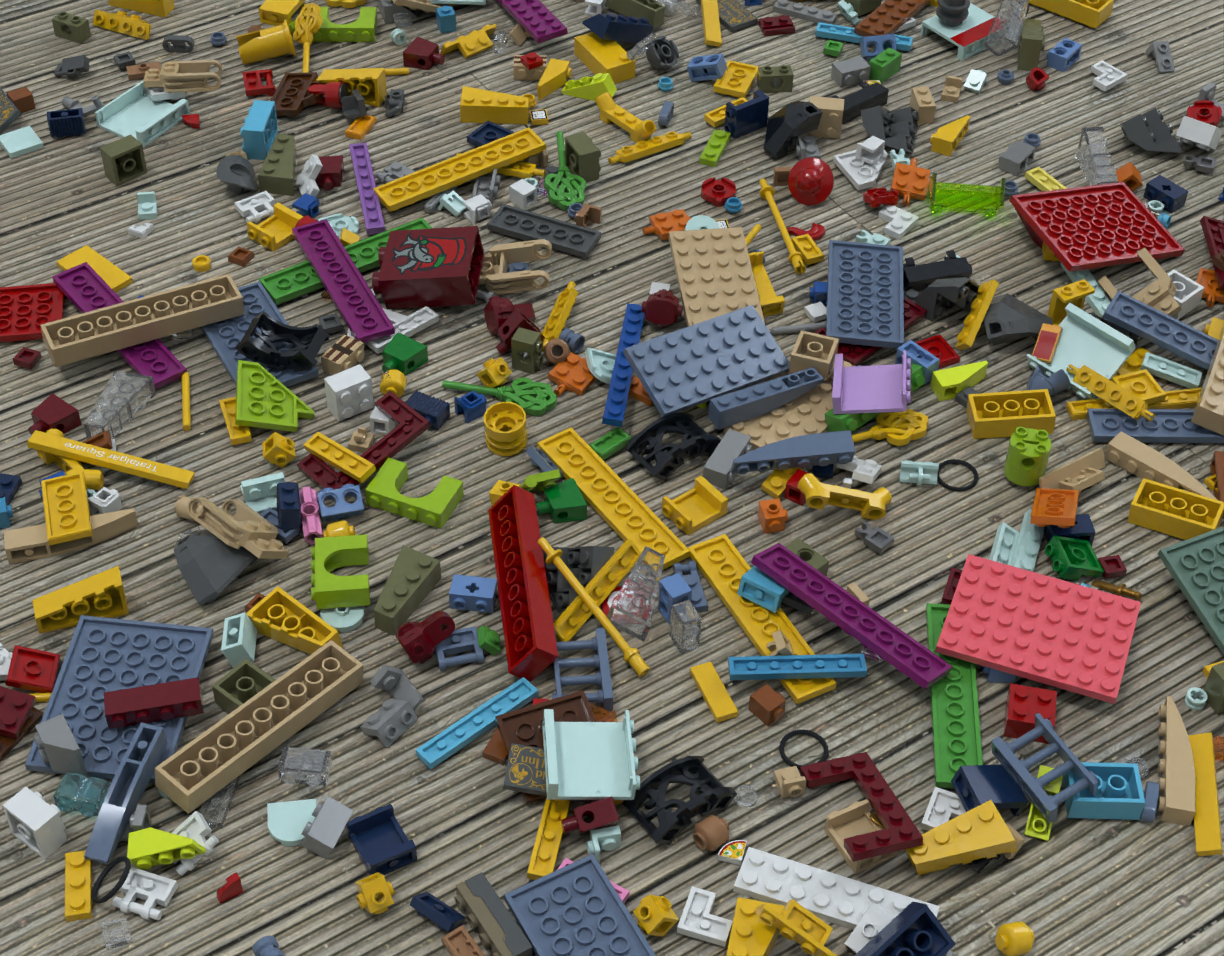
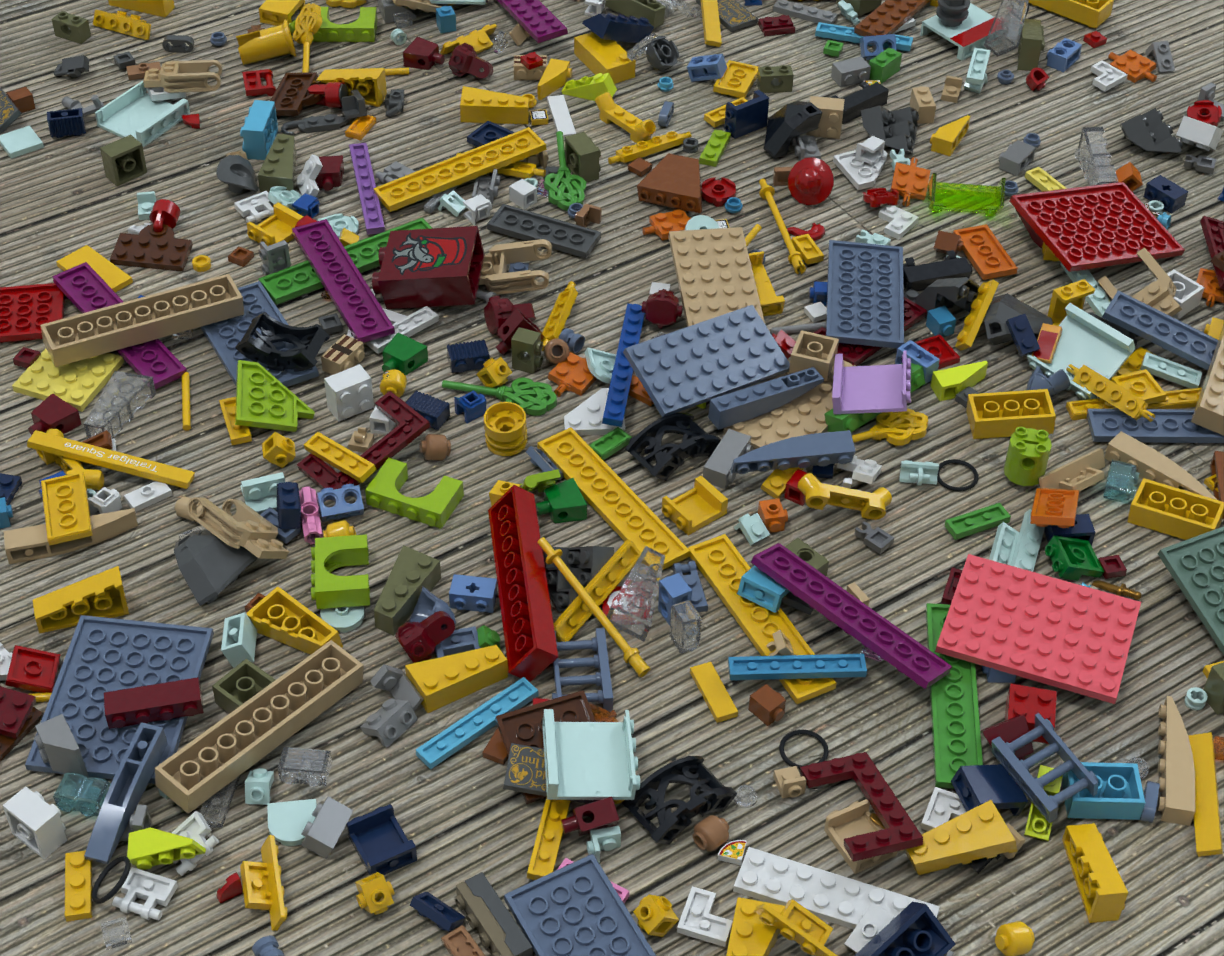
(74, 382): none -> light yellow plate
(148, 495): none -> white plate
(156, 243): none -> reddish brown plate
(258, 786): none -> light aqua bracket
(263, 884): none -> yellow bracket
(274, 257): none -> light grey bracket
(283, 196): none -> light aqua plate
(316, 124): none -> dark grey plate
(428, 605): none -> sand blue helmet
(435, 447): none -> medium nougat head
(456, 675): none -> yellow wedge
(465, 61): none -> dark red piece
(467, 356): none -> dark blue brick
(561, 115): none -> white tile
(588, 416): none -> white plate
(640, 167): none -> dark orange tile
(673, 184): none -> dark orange slope
(690, 145): none -> dark grey bush
(752, 528): none -> light aqua bracket
(785, 342): none -> bracket
(941, 321): none -> dark azure brick
(948, 241): none -> dark orange brick
(977, 521): none -> bright green plate
(978, 66): none -> light aqua plate
(986, 252): none -> orange plate
(1009, 731): none -> dark red torso
(1022, 335): none -> dark blue plate
(1094, 873): none -> yellow wedge
(1095, 39): none -> red plate
(1120, 481): none -> clear light blue brick
(1134, 65): none -> orange plate

